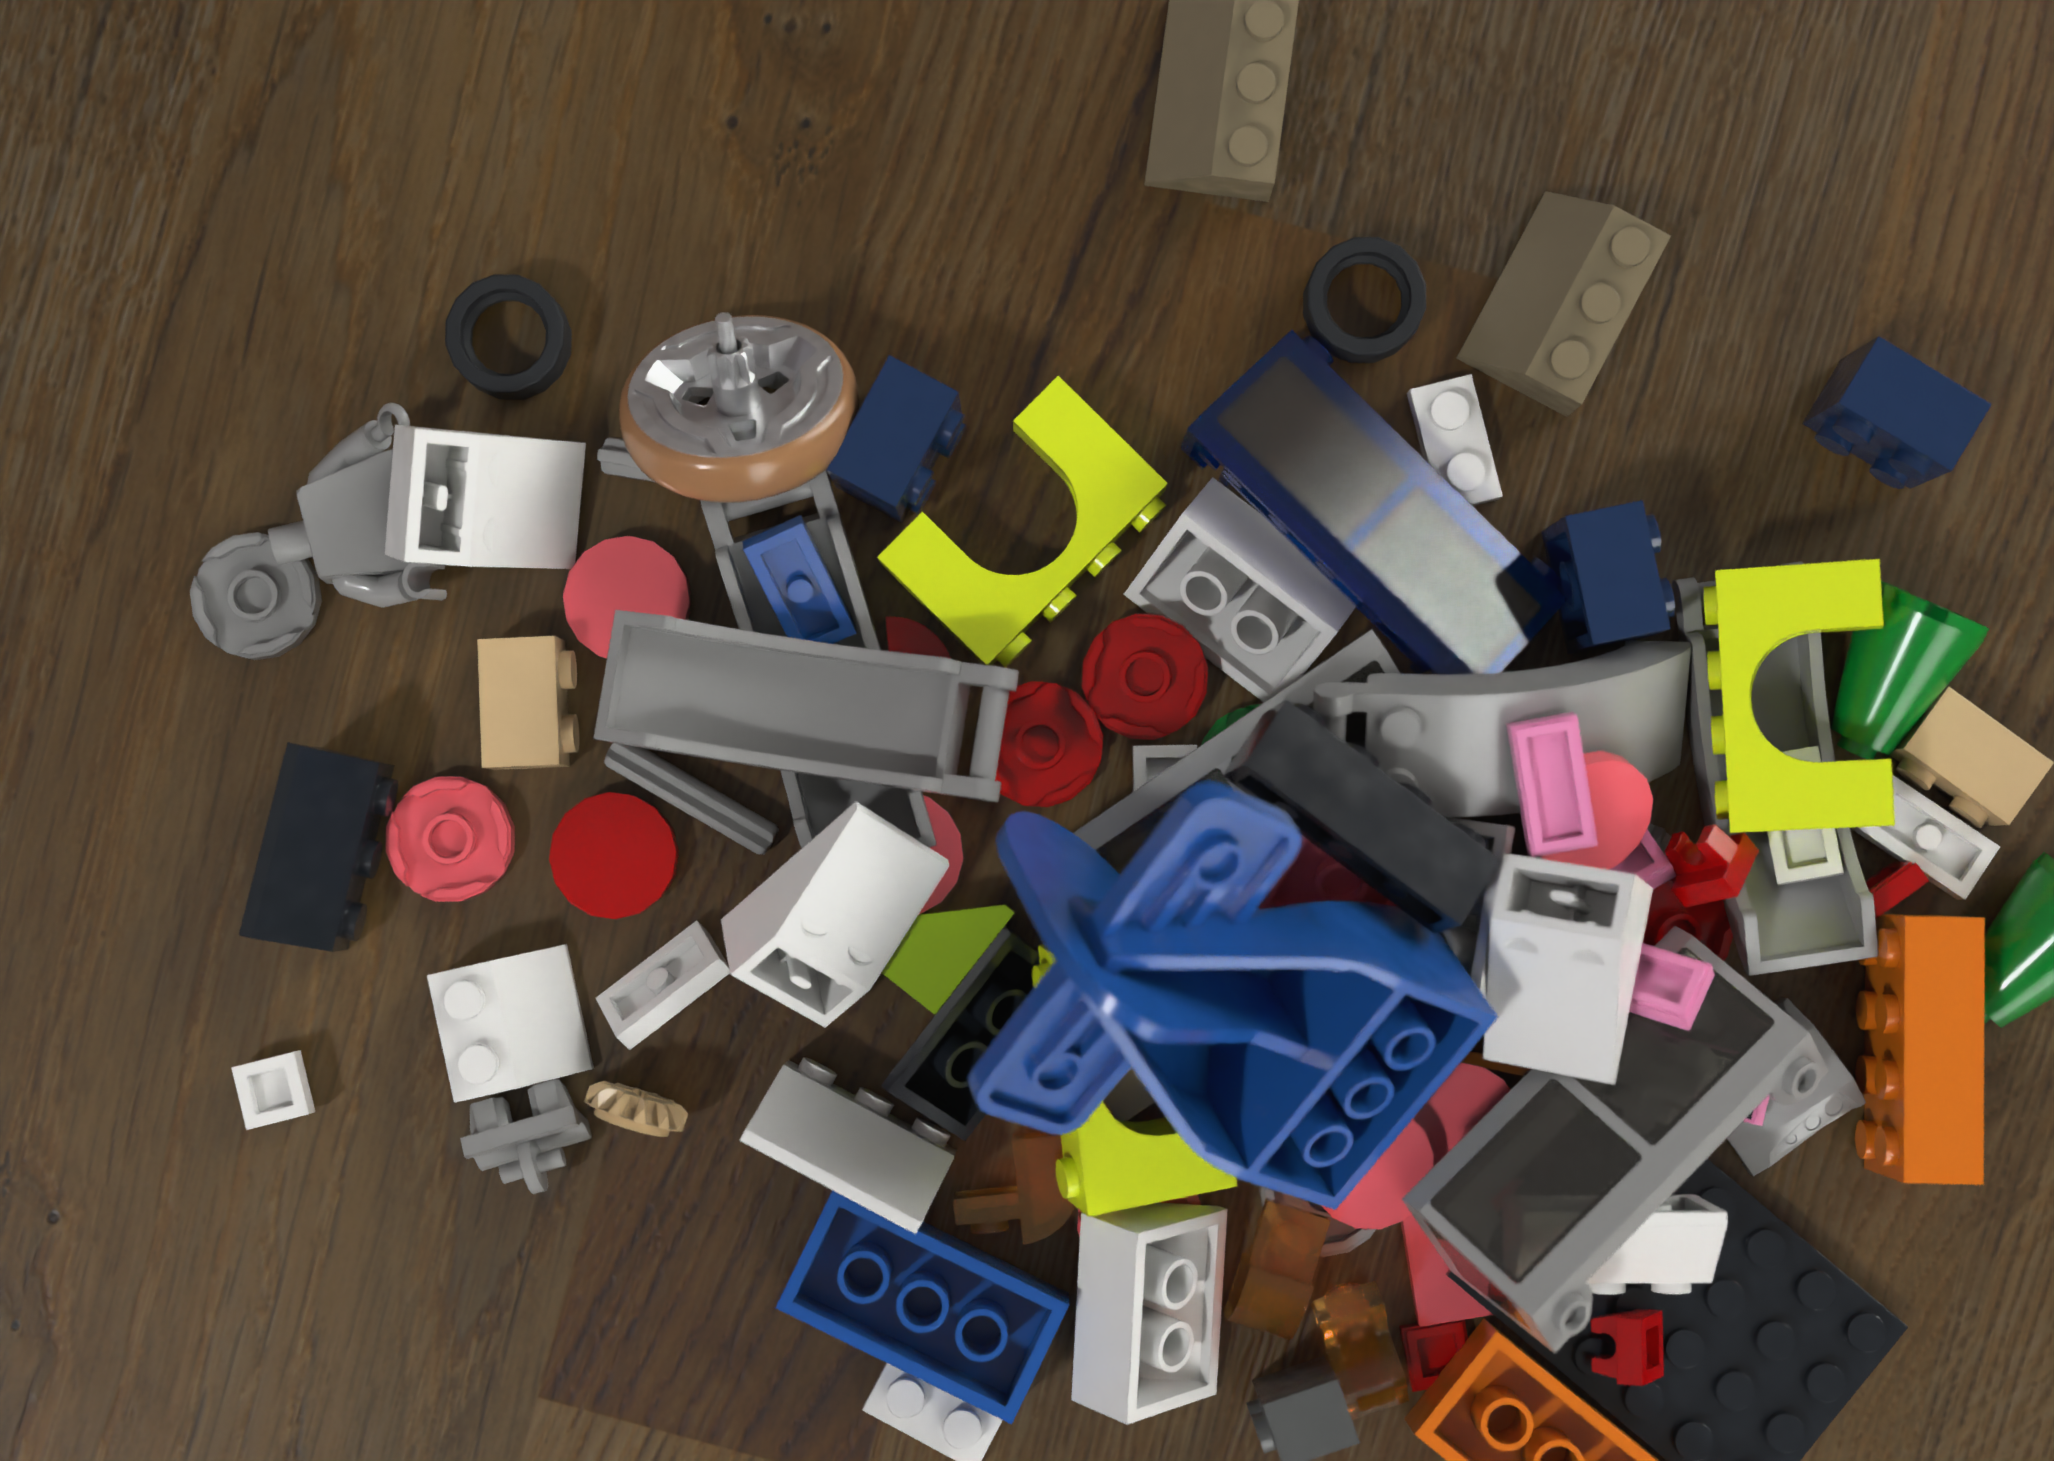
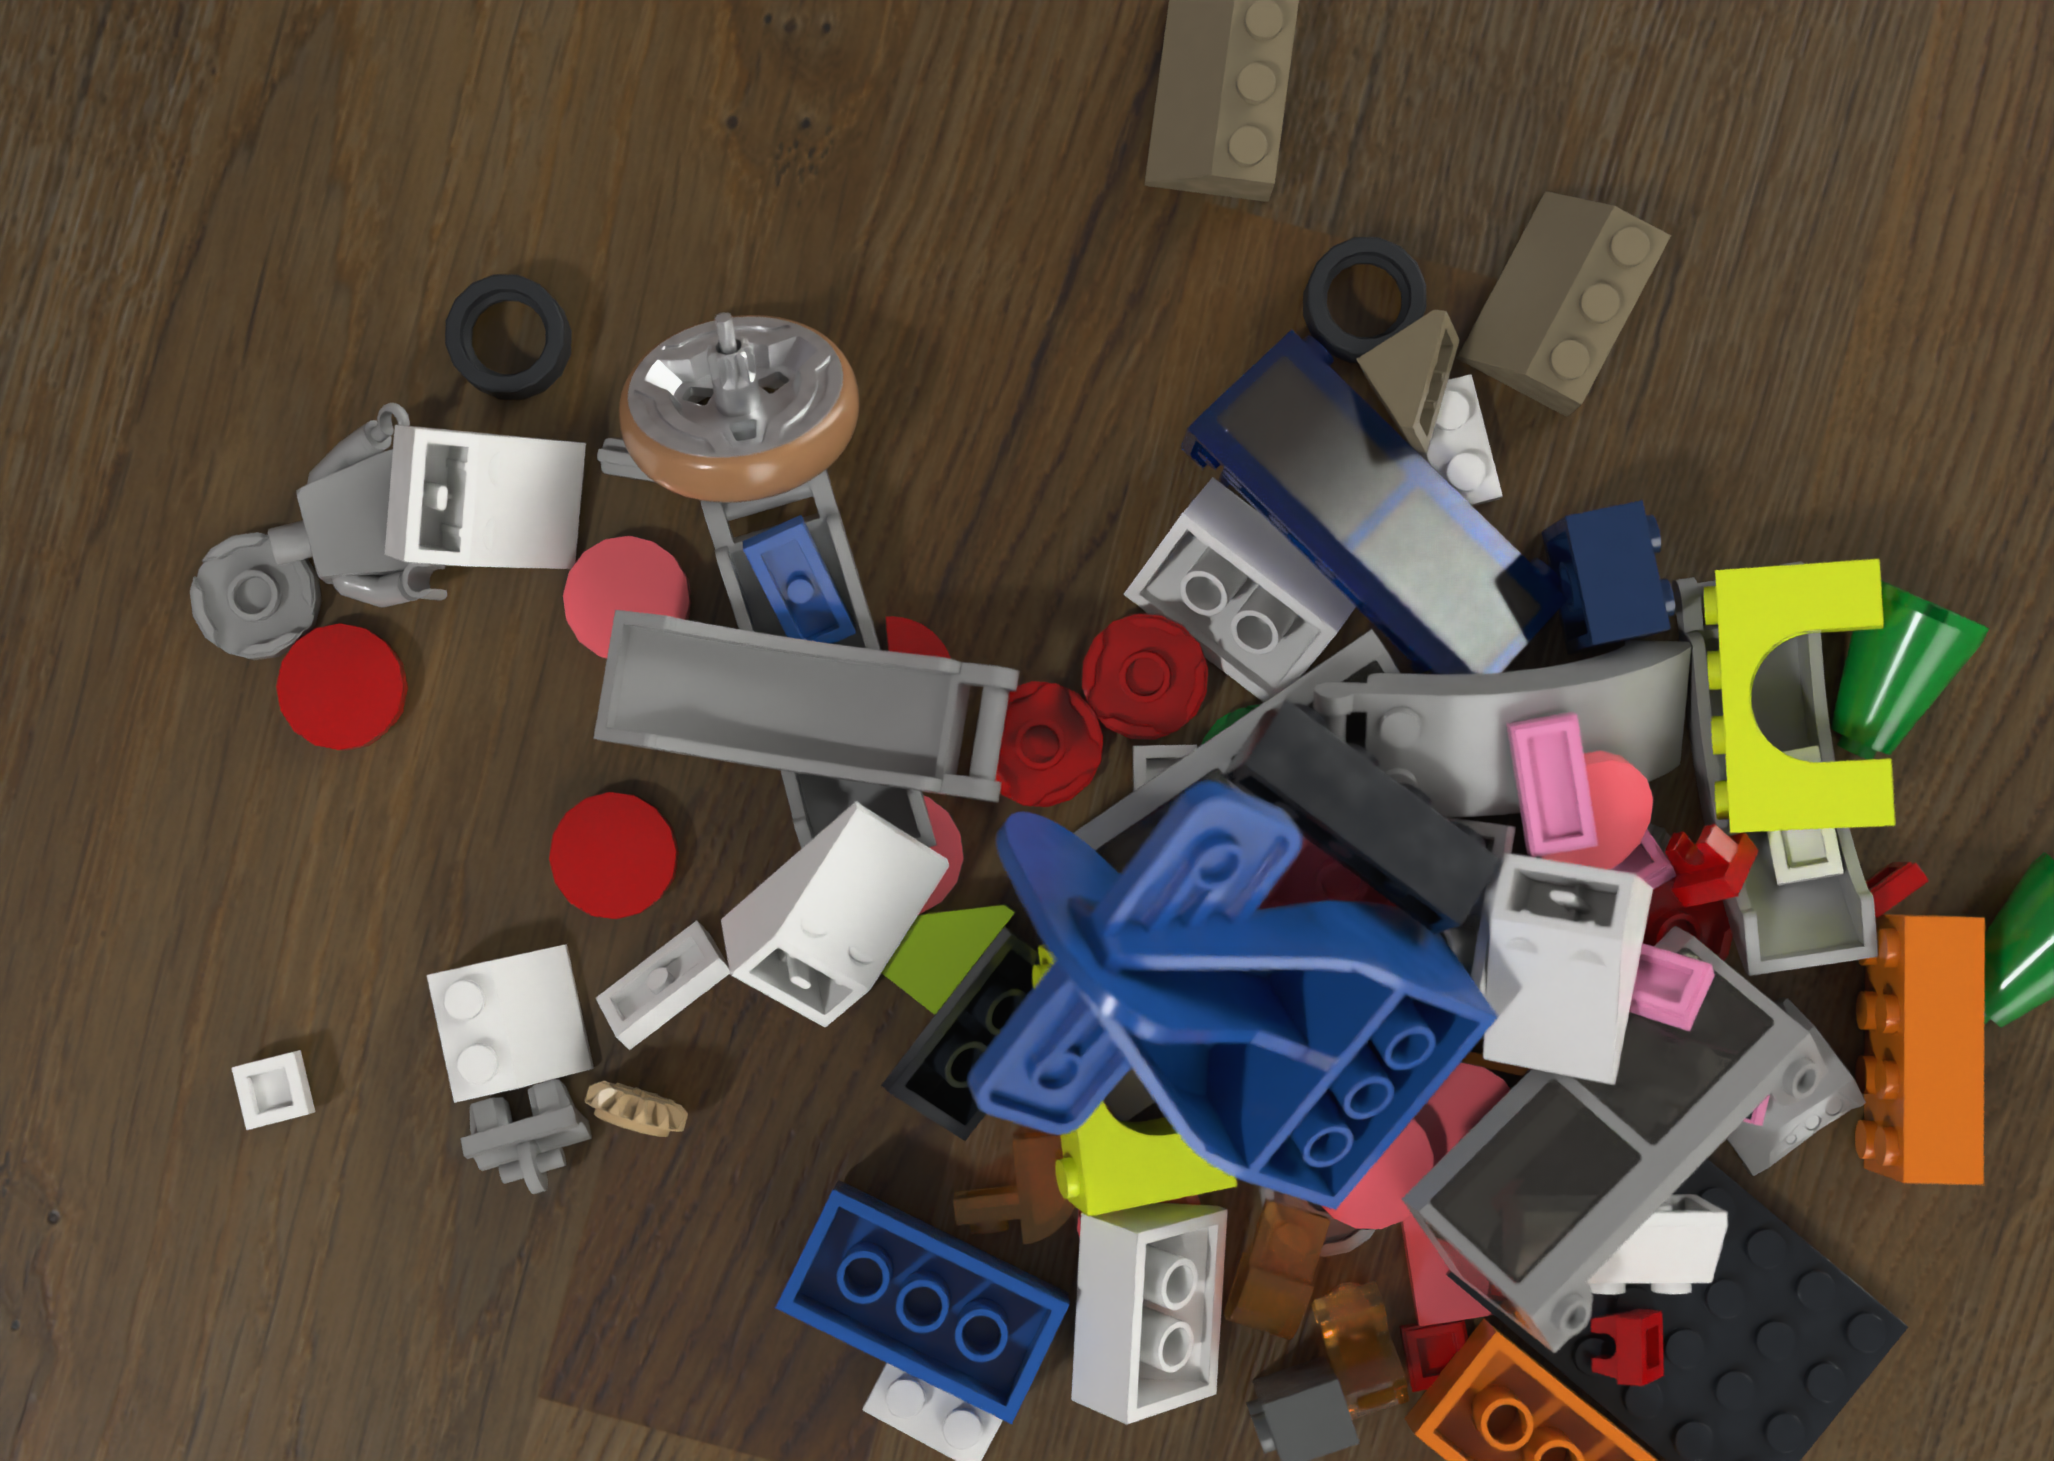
(319, 849): black slope -> none
(341, 687): none -> red tile
(450, 839): coral tile -> none
(526, 702): tan brick -> none
(692, 796): light grey axle -> none
(851, 1143): white slope -> none
(898, 440): dark blue brick -> none
(1110, 494): neon yellow arch -> none
(1412, 375): none -> dark tan slope
(1895, 415): dark blue brick -> none
(1939, 842): white plate -> none
(1971, 761): tan brick -> none

